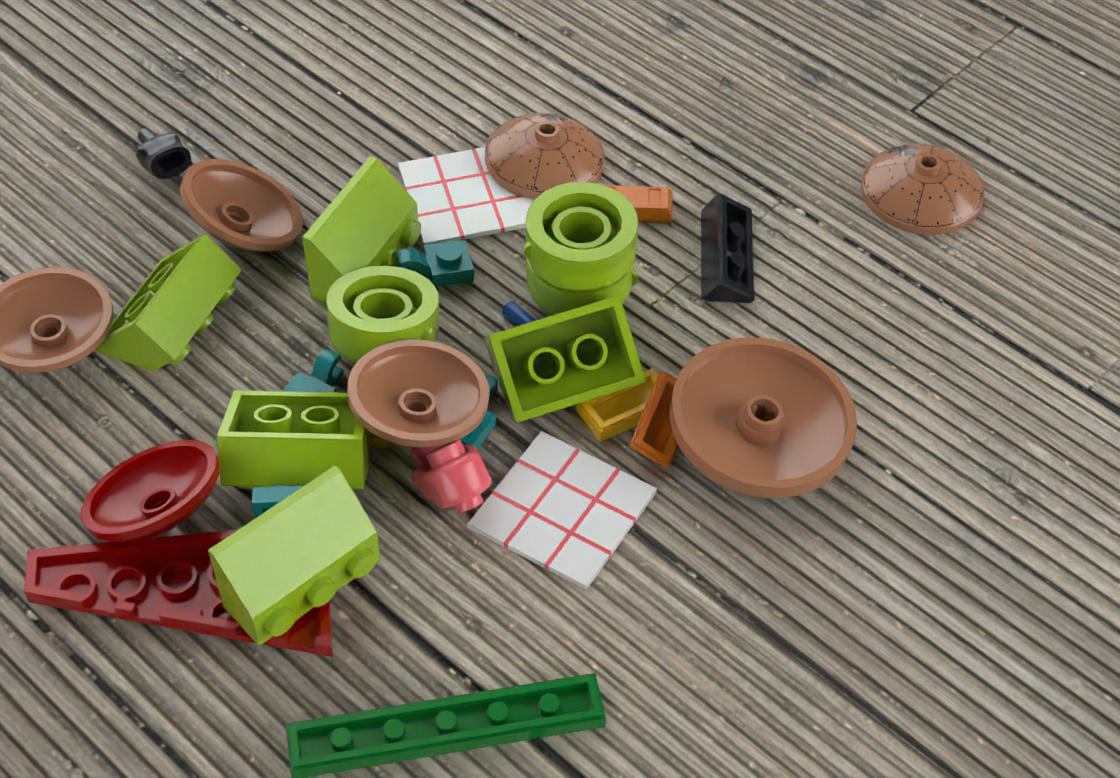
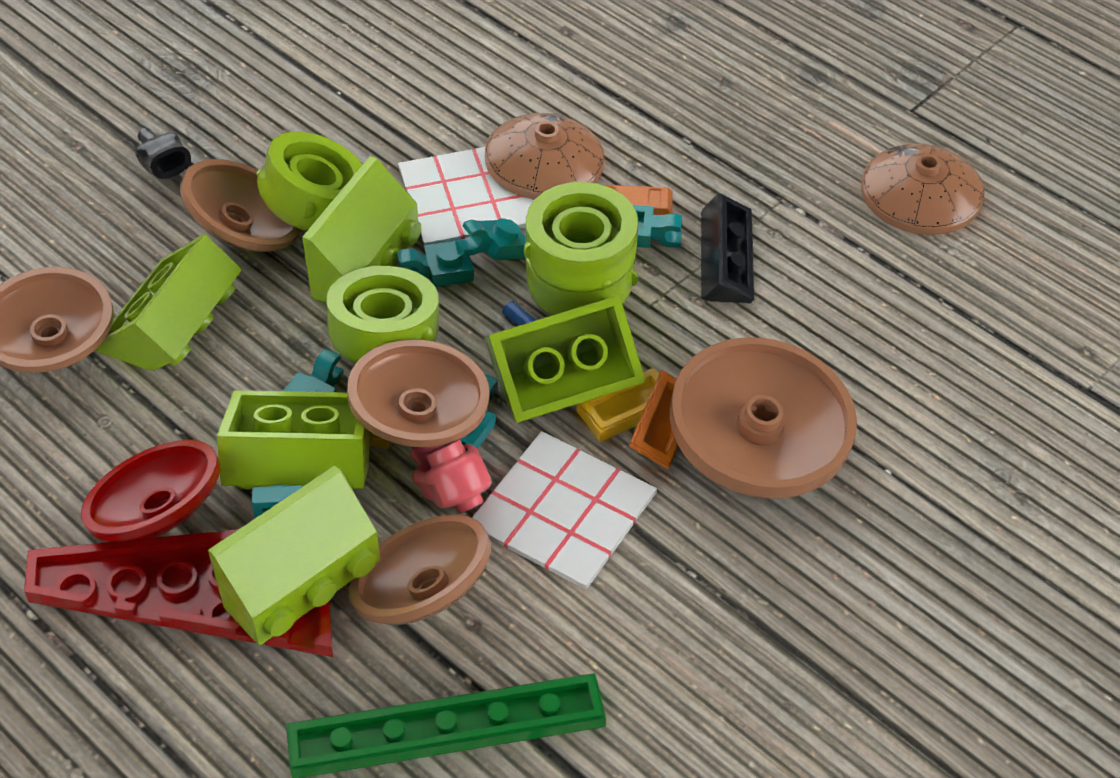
(304, 176): none -> lime piece
(422, 570): none -> nougat dish
(498, 238): none -> teal plate
(663, 228): none -> teal plate

